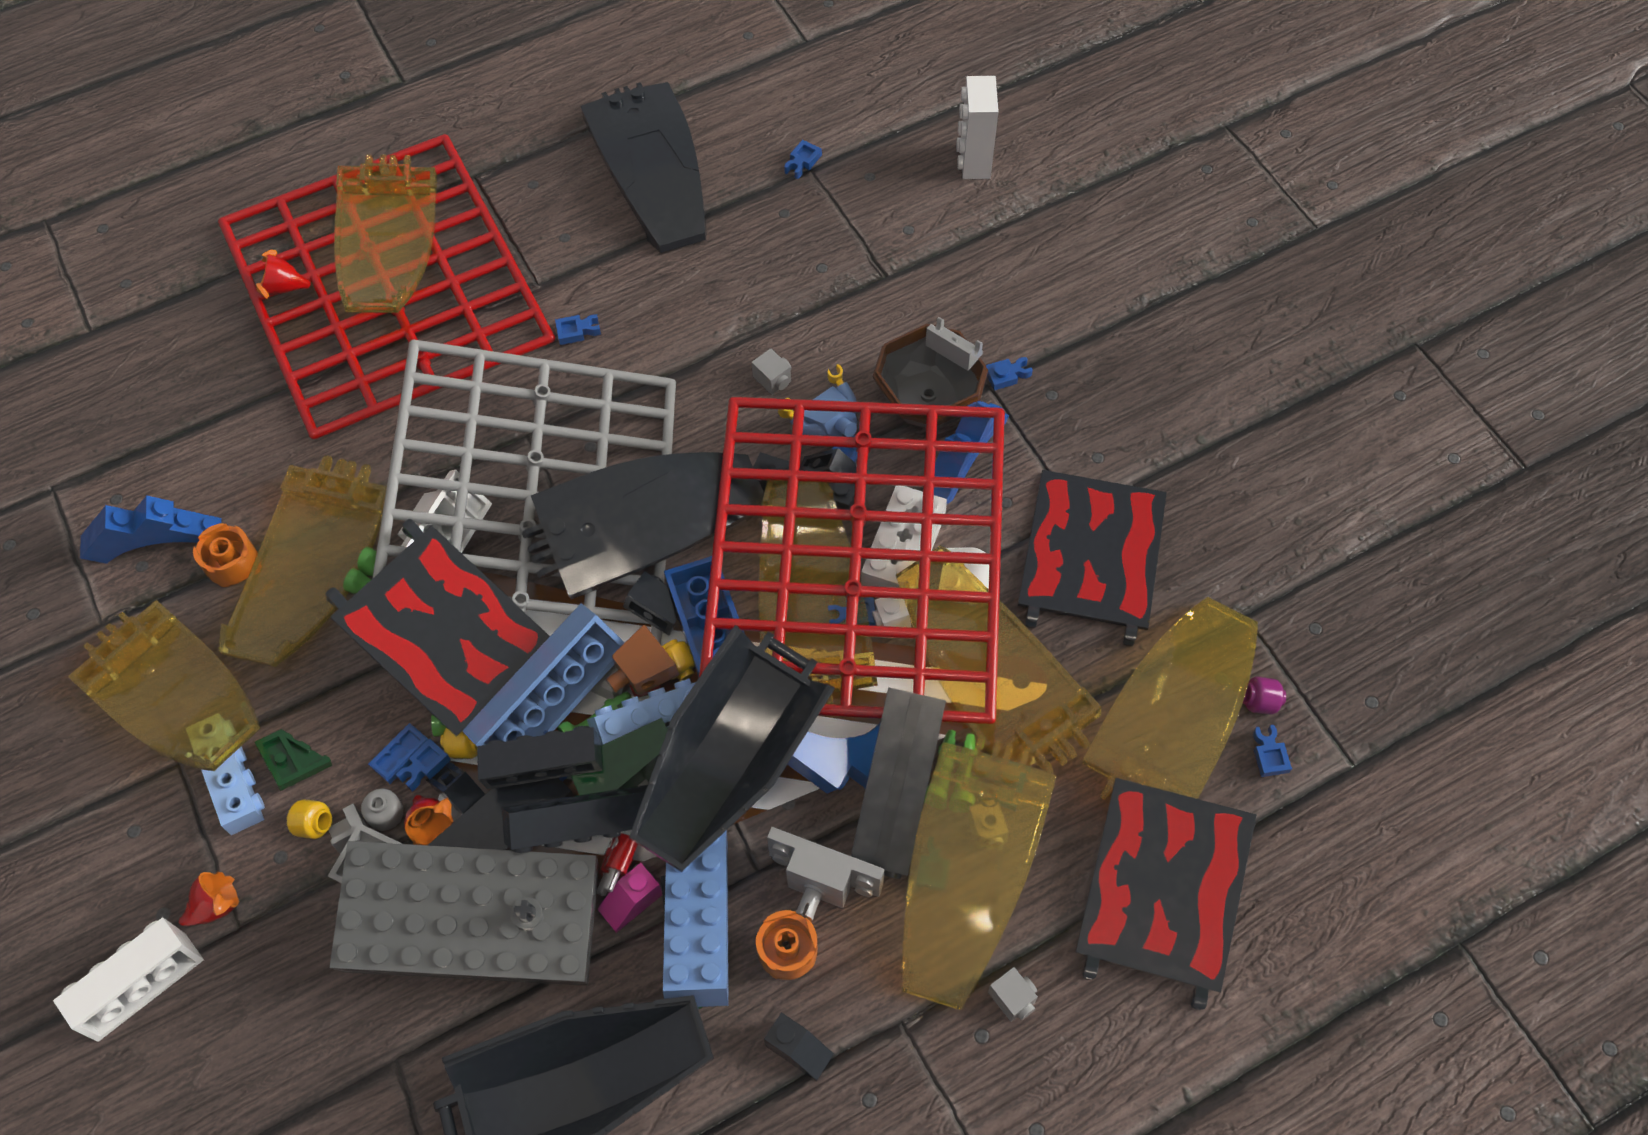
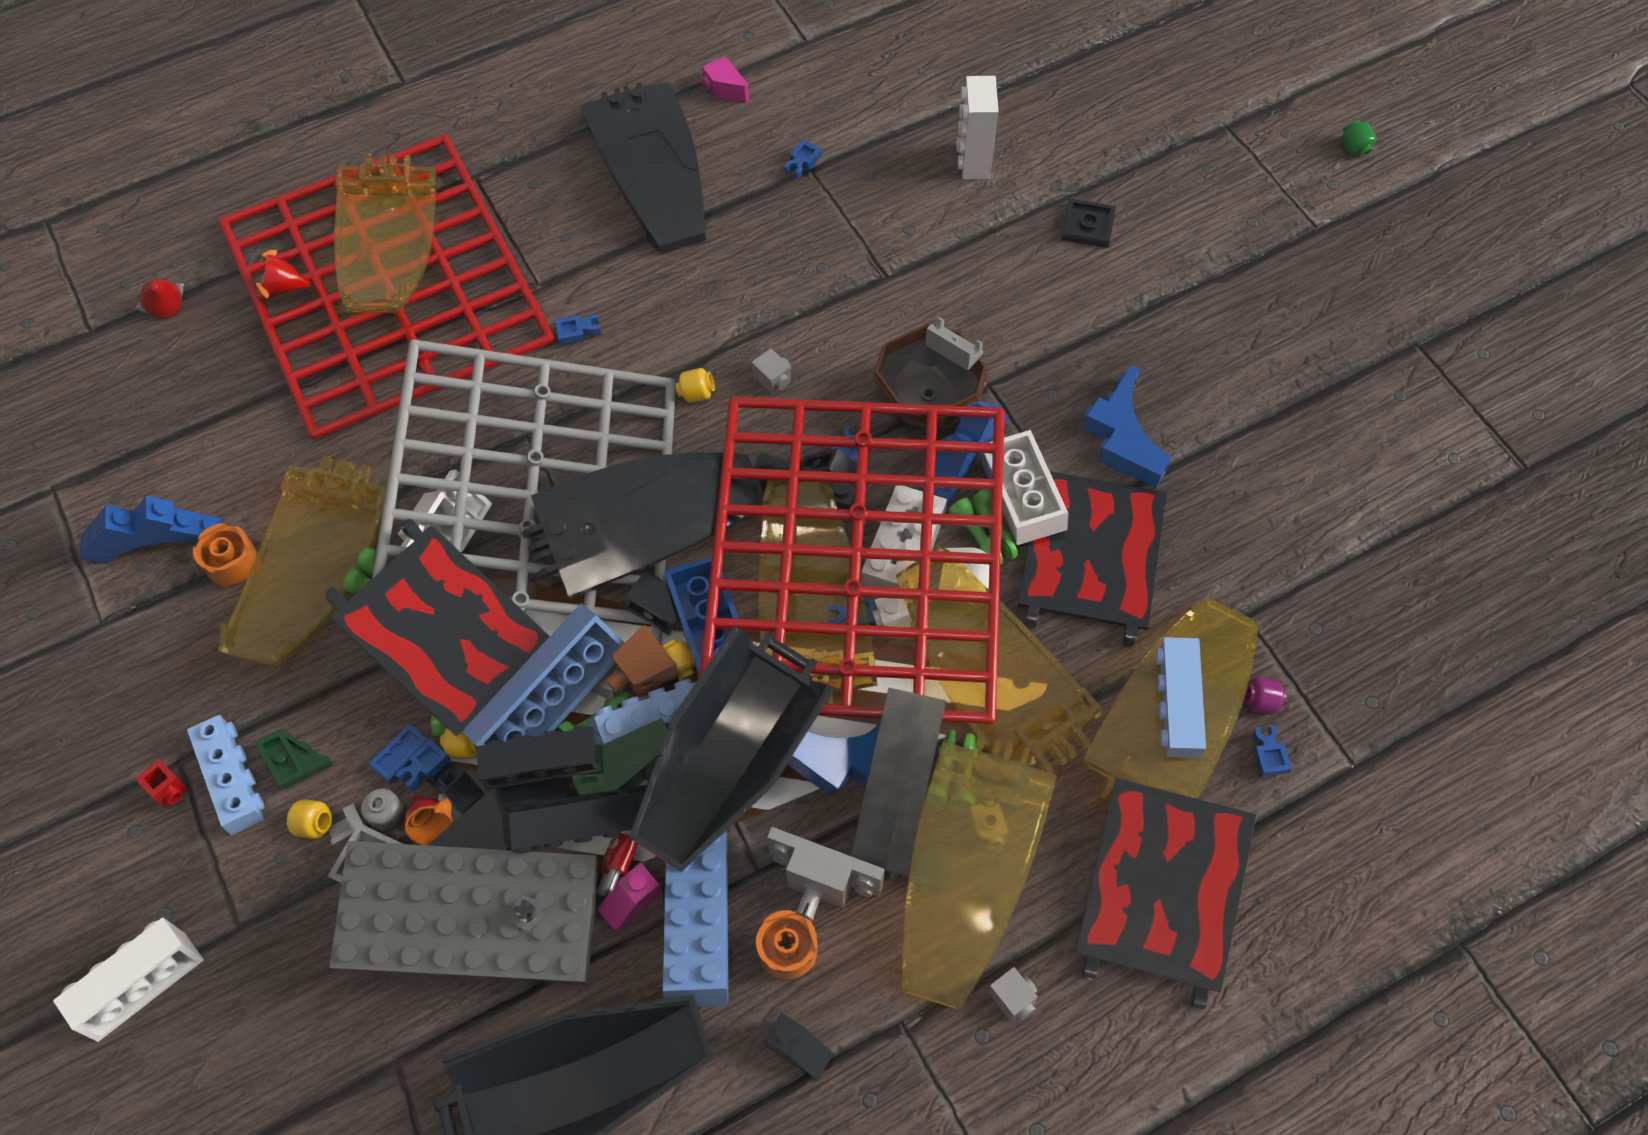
(161, 298): none -> red hat
(162, 784): none -> red brick
(168, 689): clear yellow windscreen -> none
(210, 899): hat -> none
(695, 385): none -> yellow head
(725, 81): none -> dark pink slope
(828, 422): medium blue torso -> none
(982, 506): none -> bright green piece
(1004, 374): blue plate -> none
(1028, 492): none -> white brick
(1088, 223): none -> black tile
(1124, 441): none -> blue arch
(1181, 698): none -> light blue brick
(1358, 138): none -> green head

